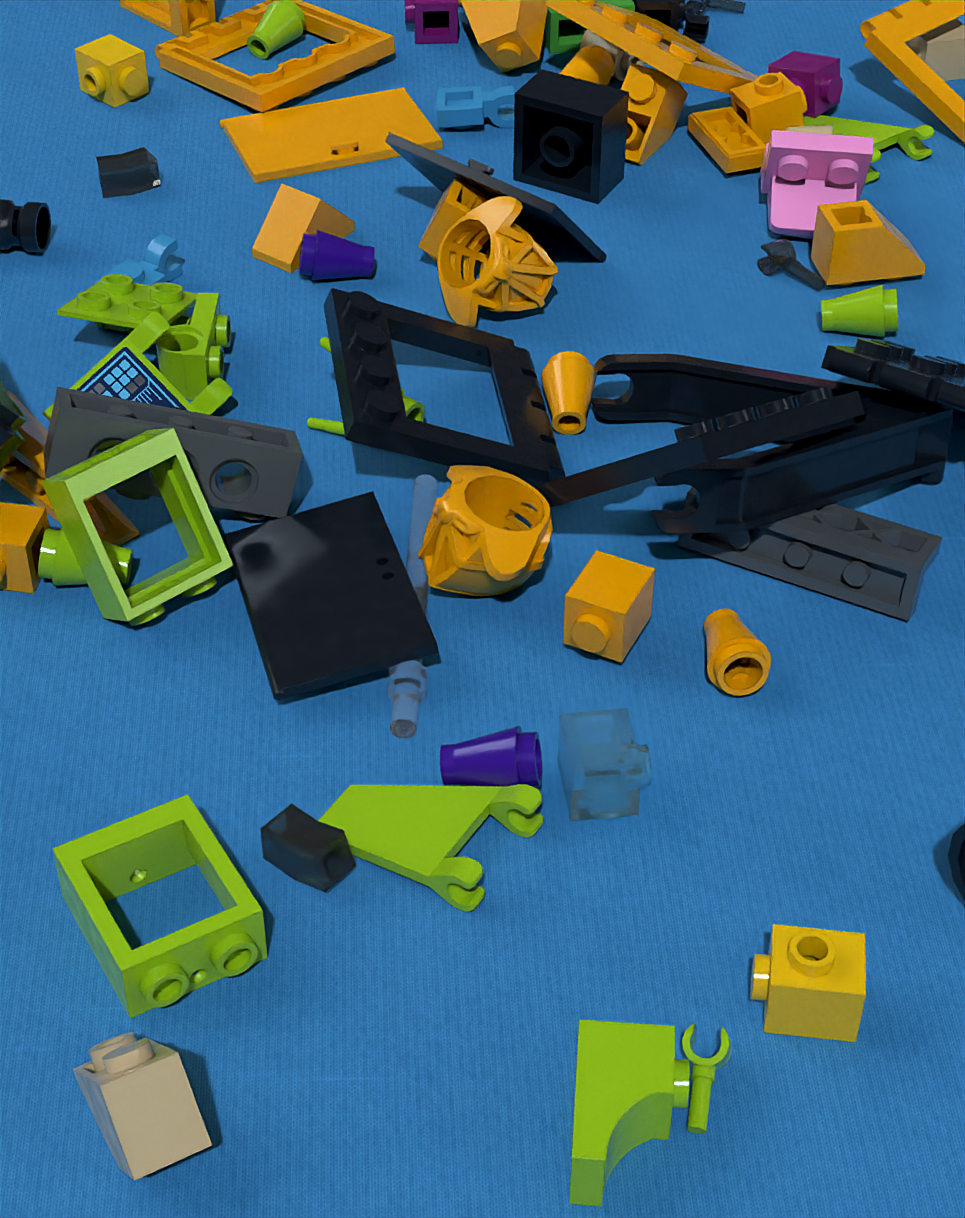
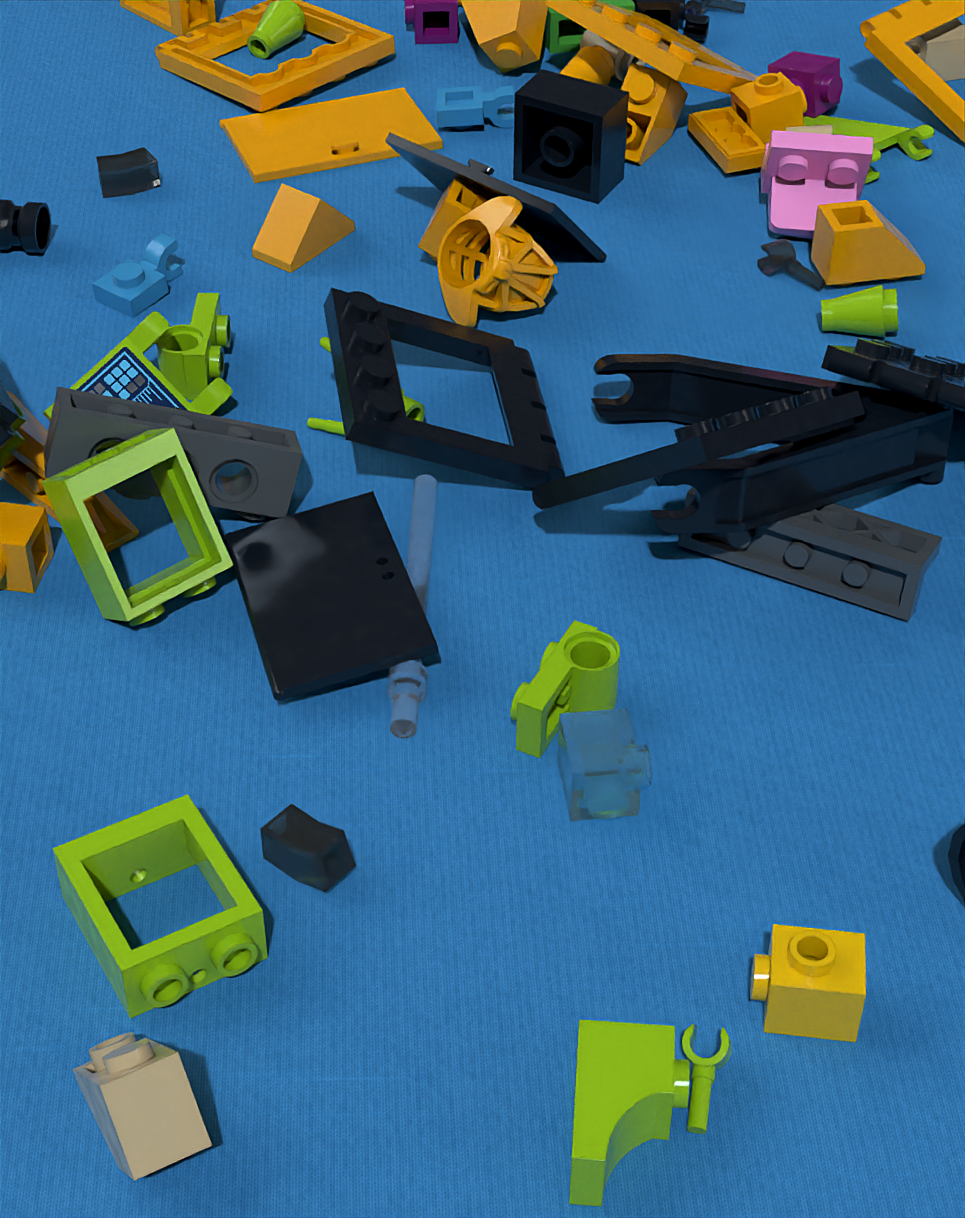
(61, 565): lime cone -> none
(112, 70): yellow brick -> none
(123, 305): lime hinge -> none
(334, 257): dark purple cone -> none
(424, 826): lime flag -> none
(470, 535): light orange piece -> none
(494, 760): dark purple cone -> none
(568, 389): light orange cone -> none
(572, 677): none -> lime plate
(608, 605): light orange brick -> none
(734, 654): light orange cone -> none

